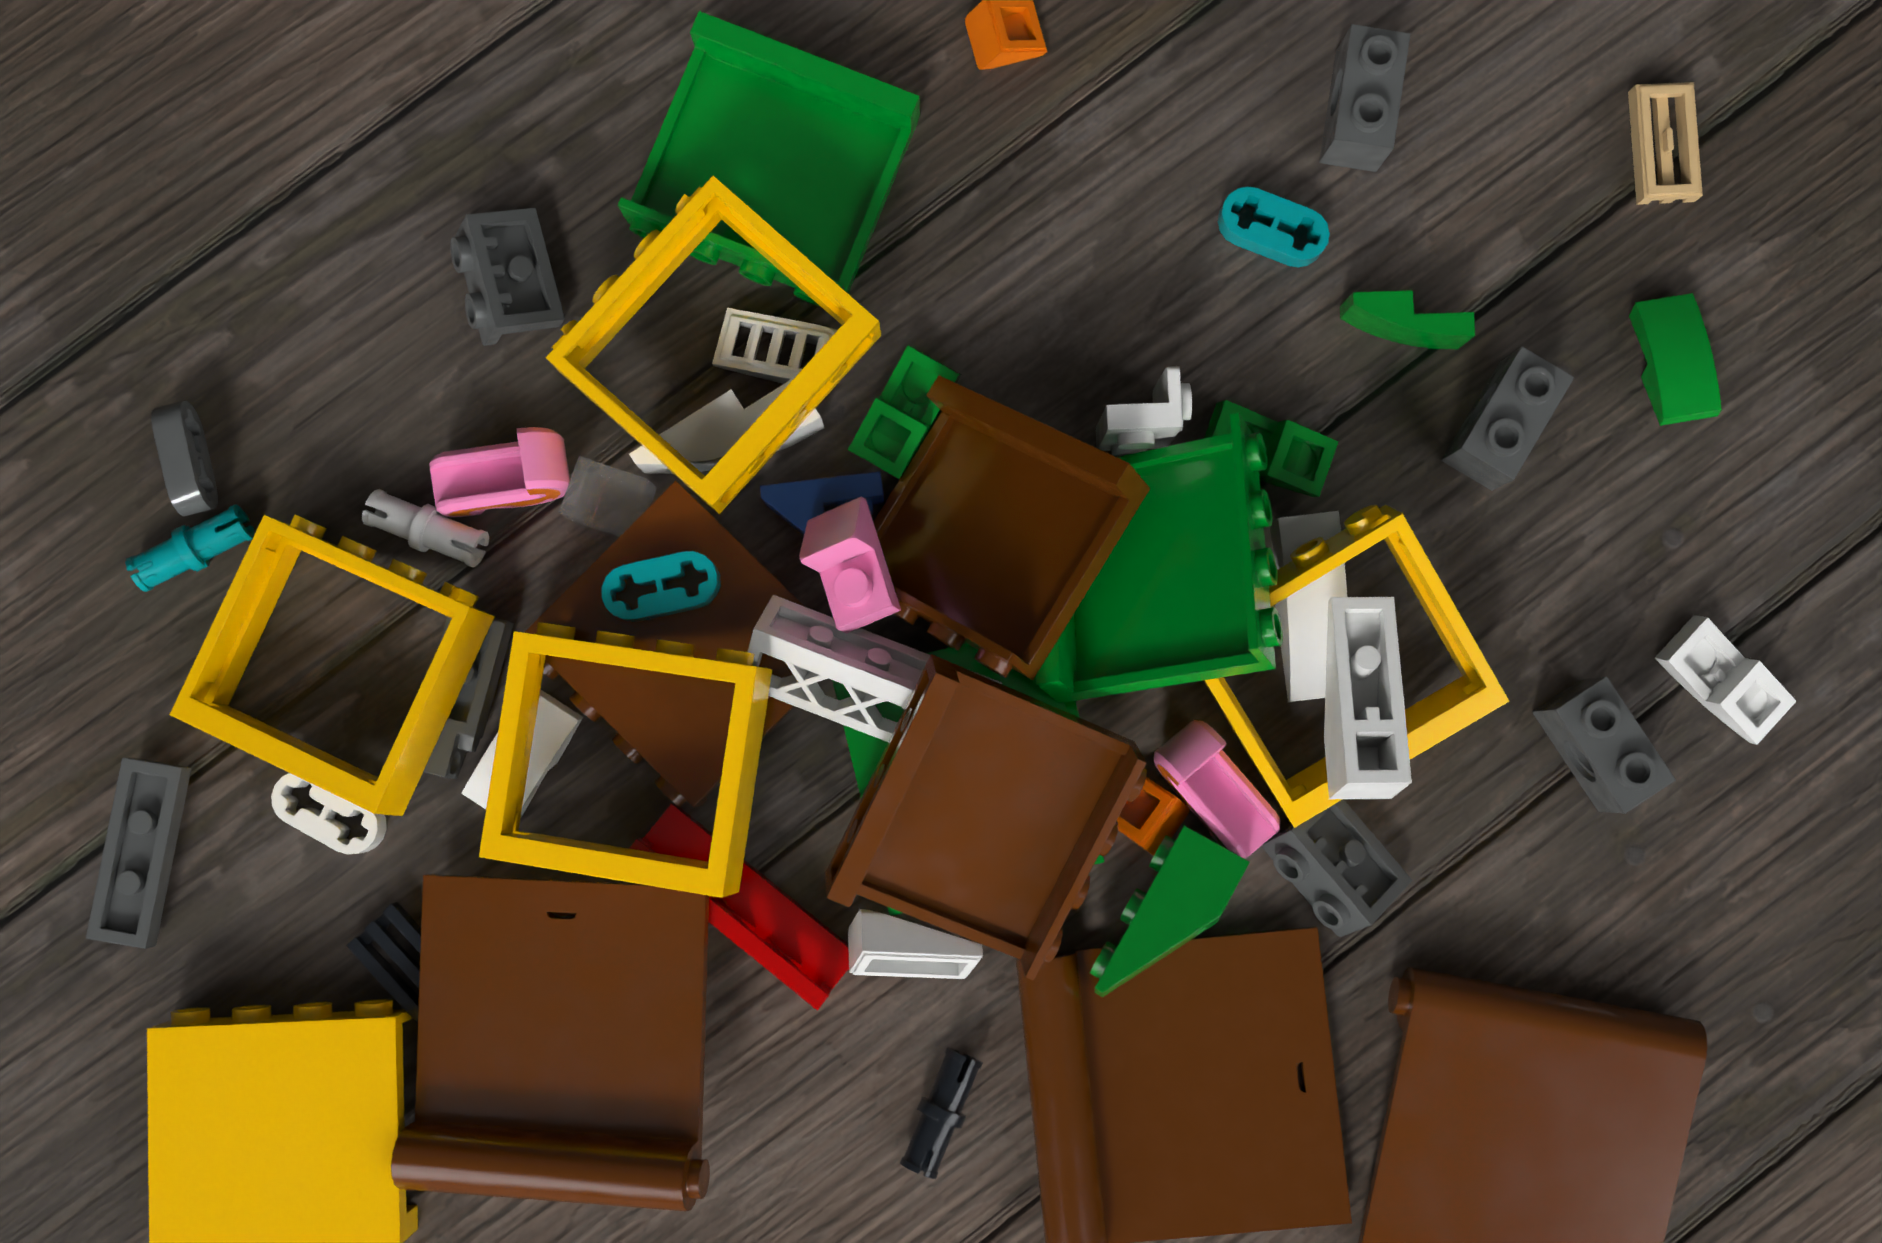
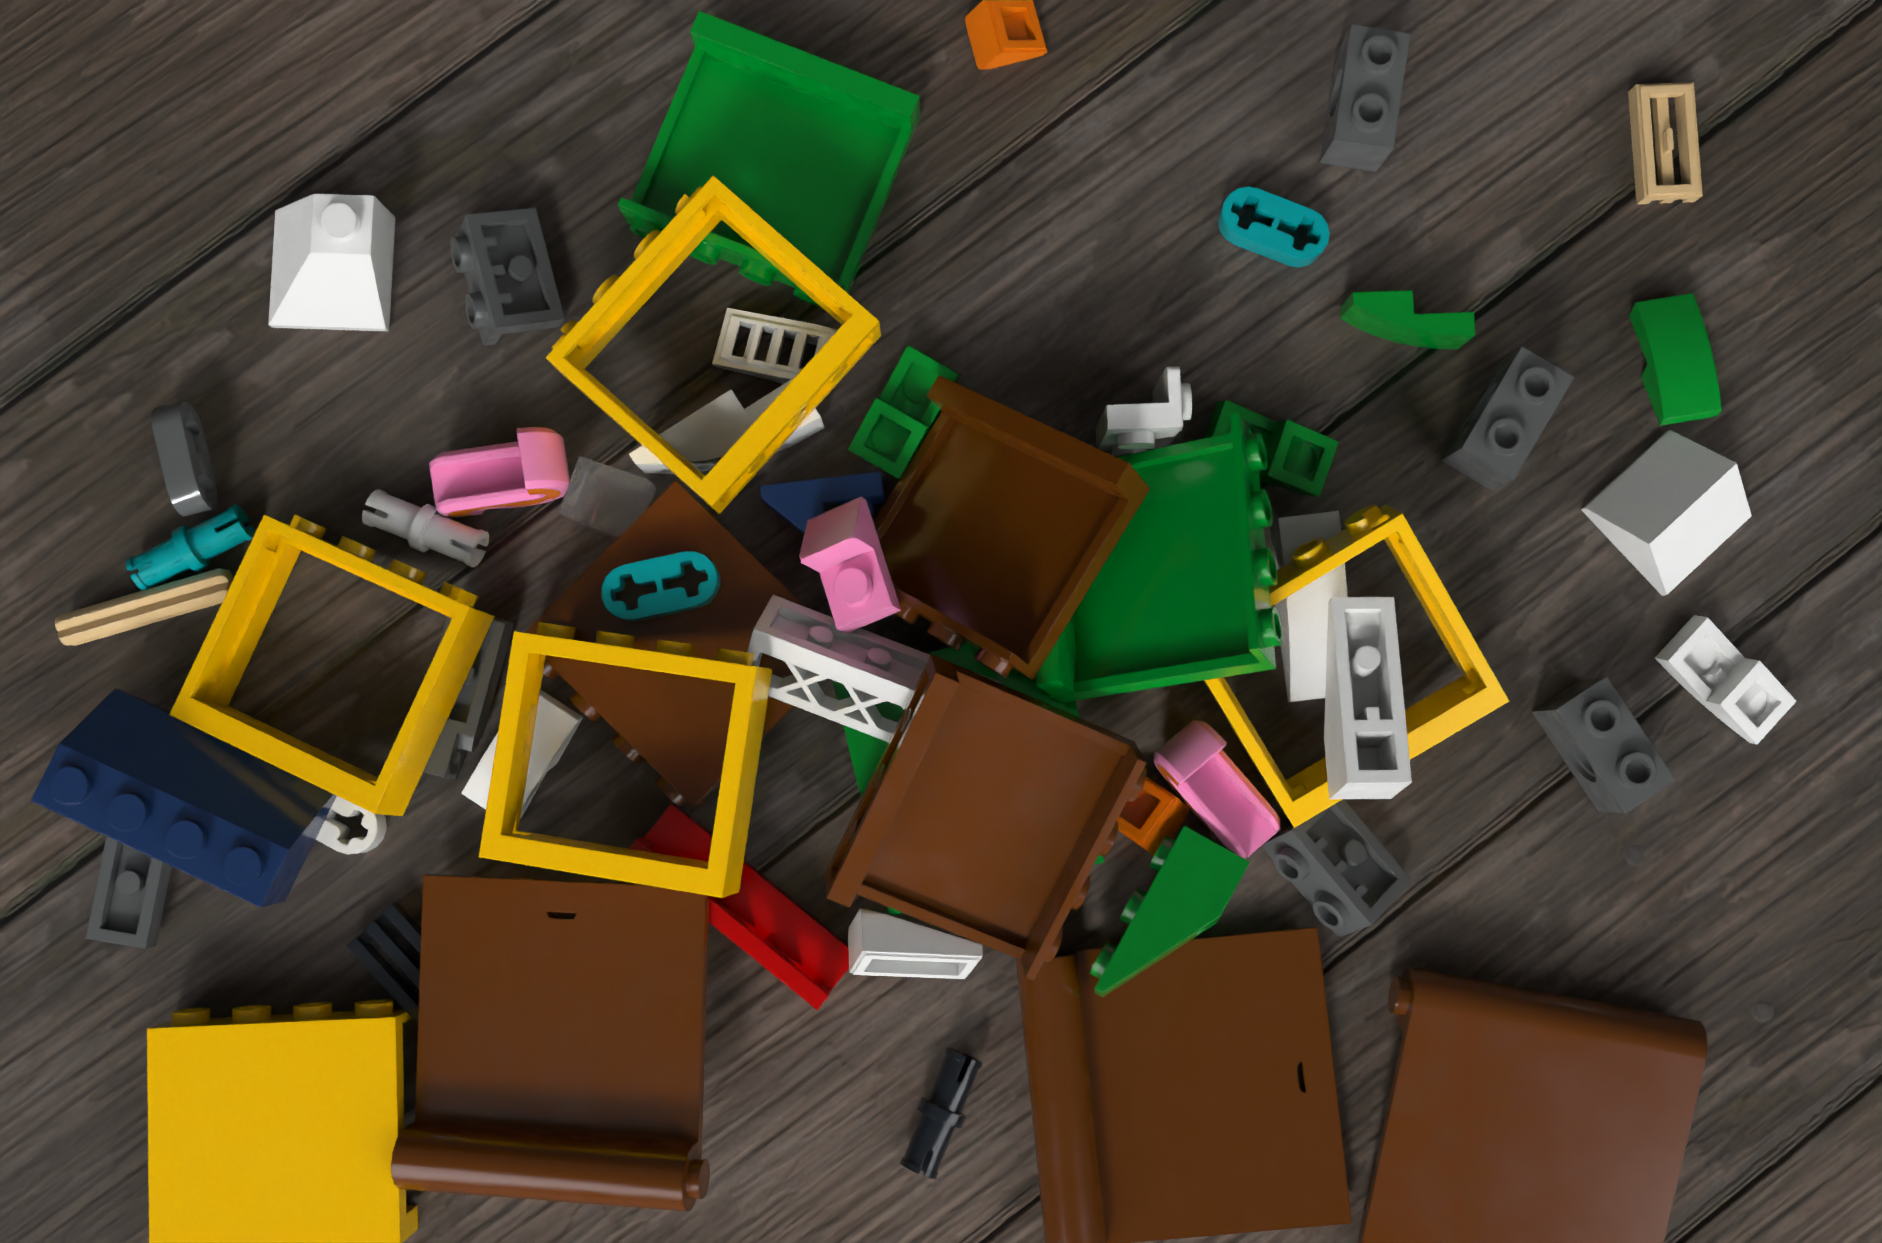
(143, 607): none -> tan axle
(185, 798): none -> dark blue slope
(332, 264): none -> white slope
(1671, 508): none -> white slope

